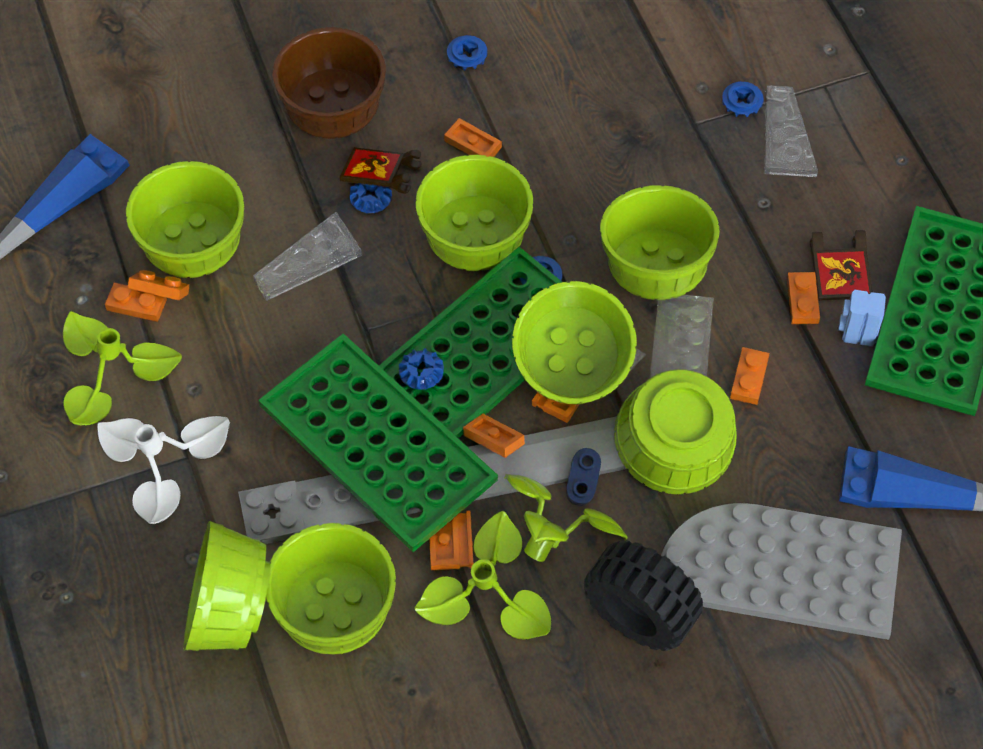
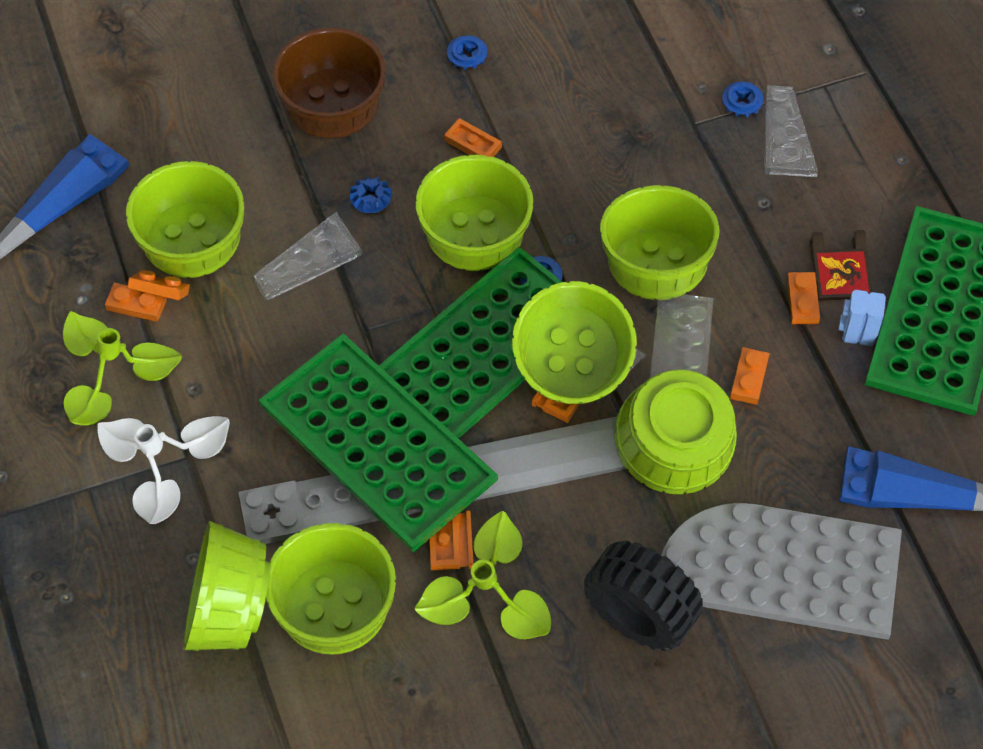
(380, 168): flag -> none
(429, 376): blue gear -> none
(494, 435): orange plate -> none
(548, 534): lime plant -> none
(583, 475): dark blue plate -> none

